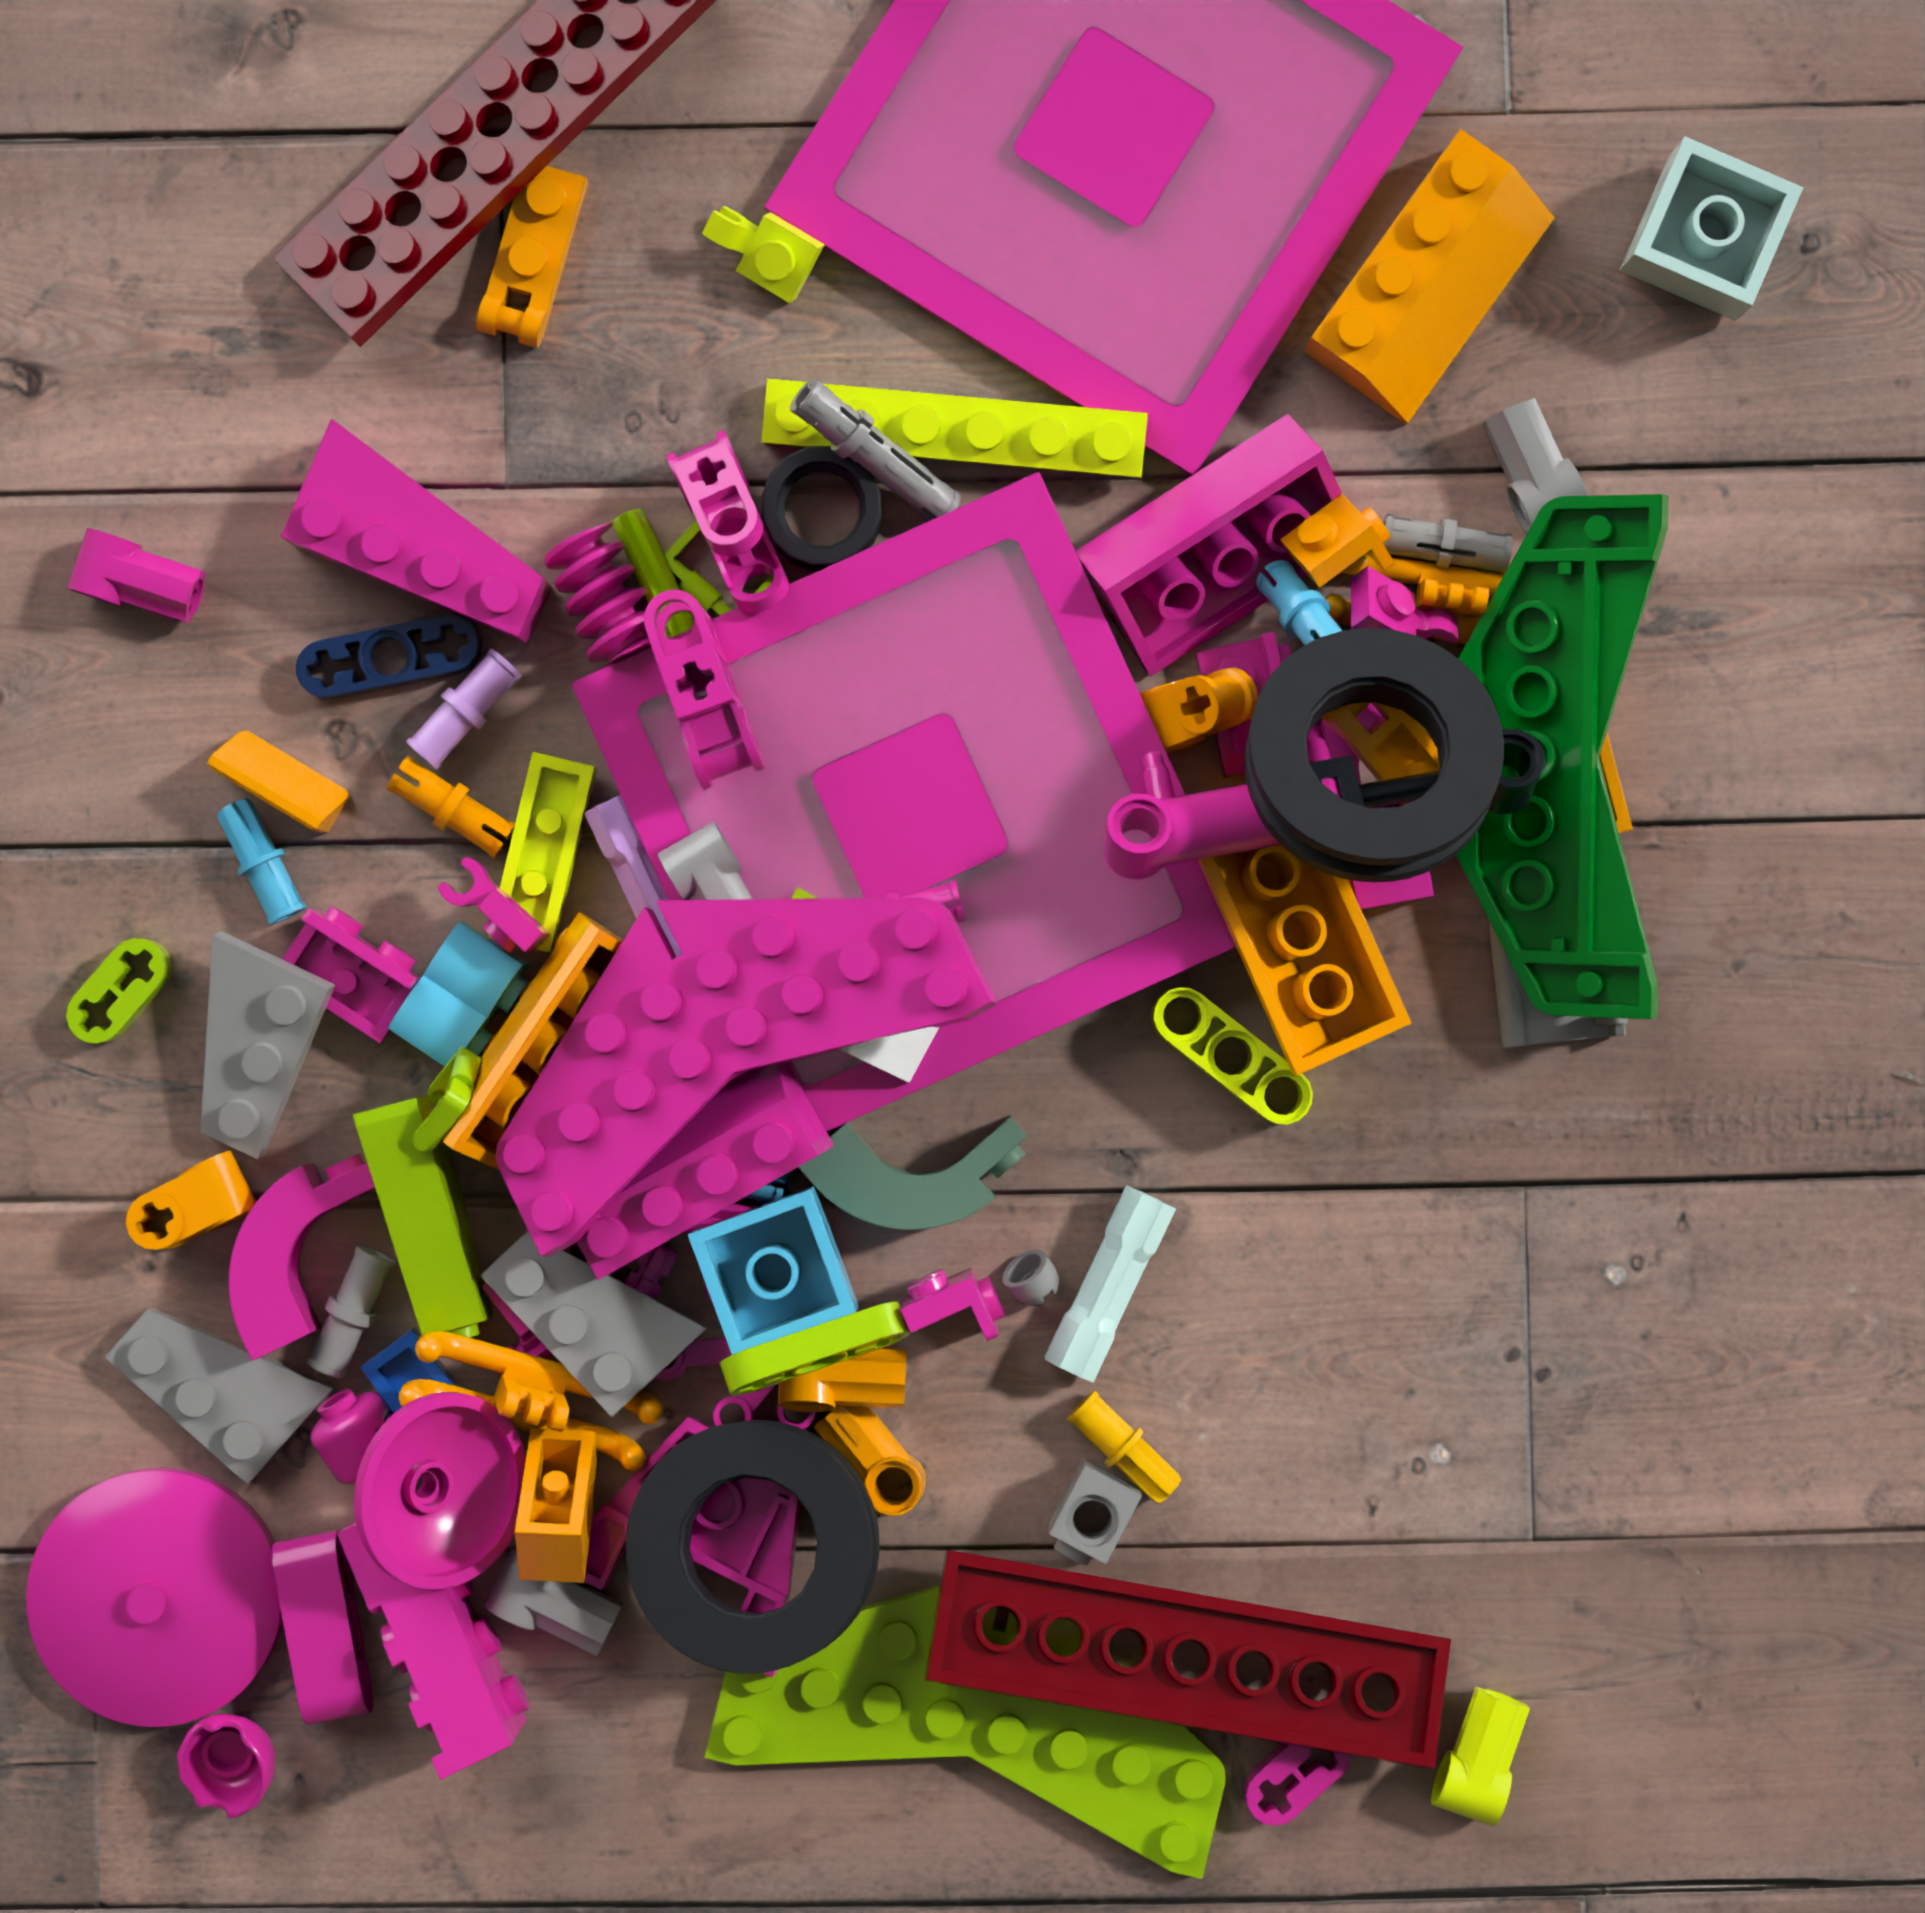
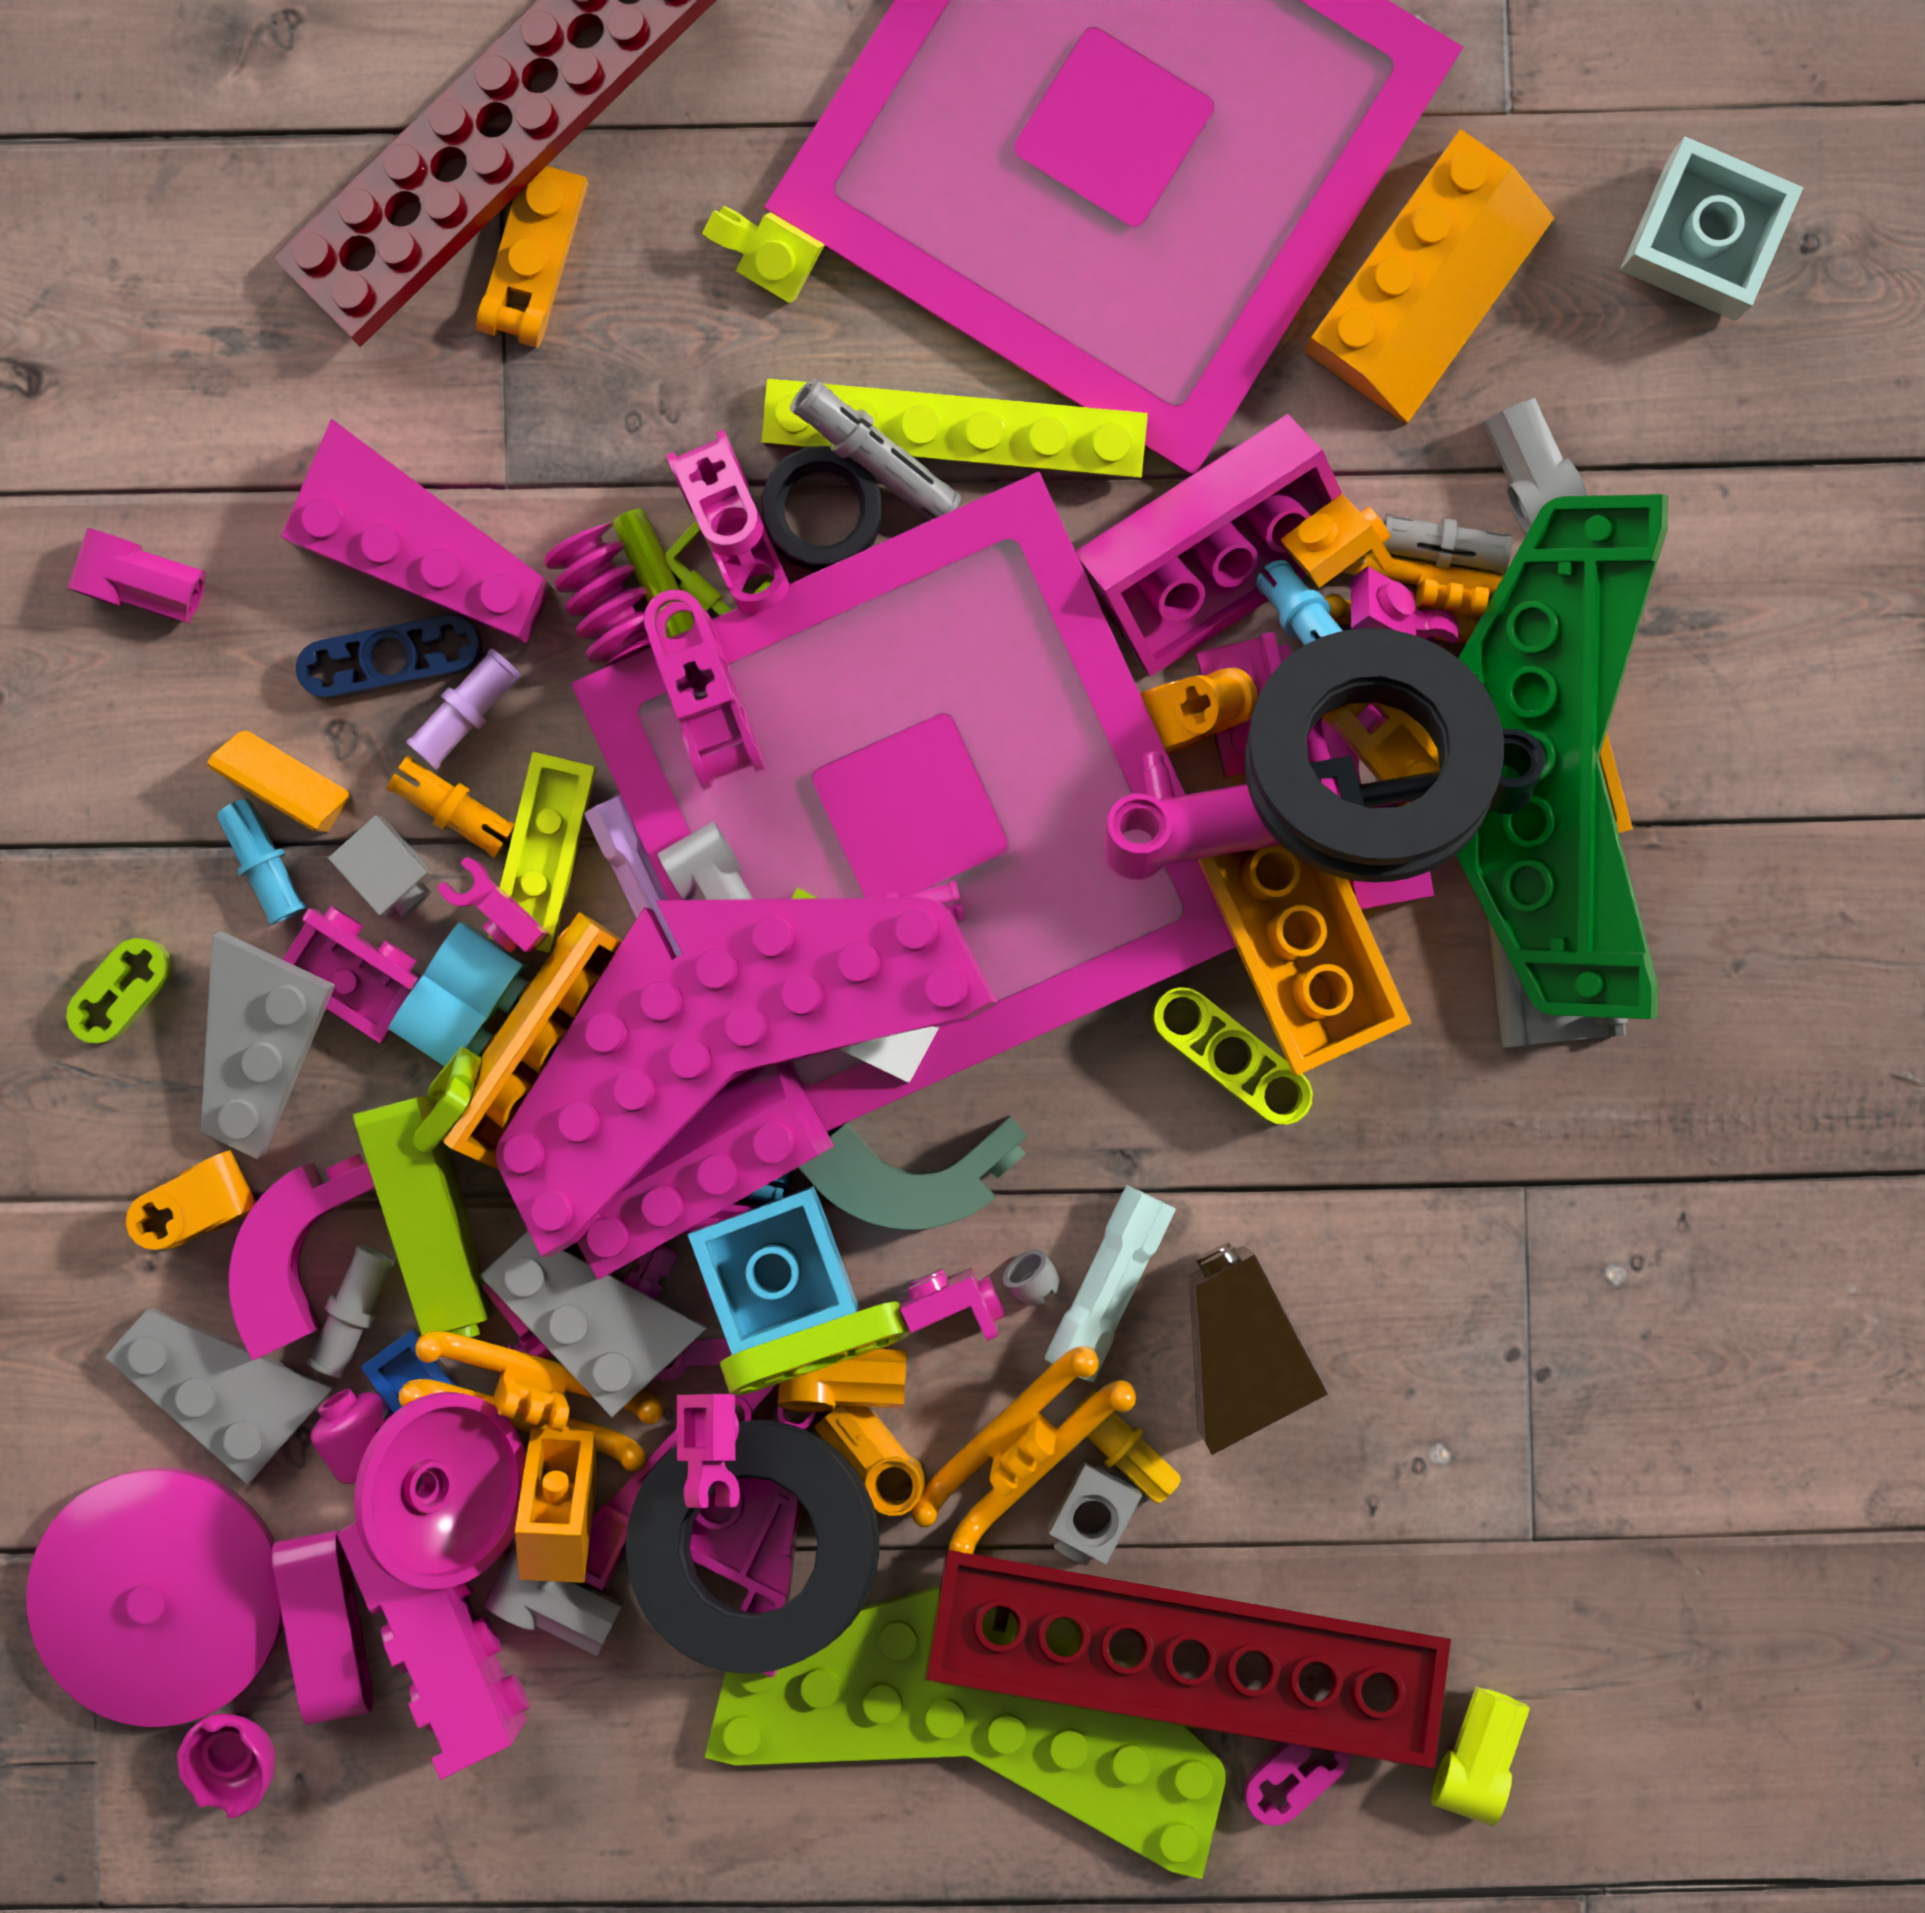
(384, 868): none -> light grey brick
(706, 1439): none -> dark pink plate
(1021, 1446): none -> light orange piece
(1244, 1350): none -> dark brown slope

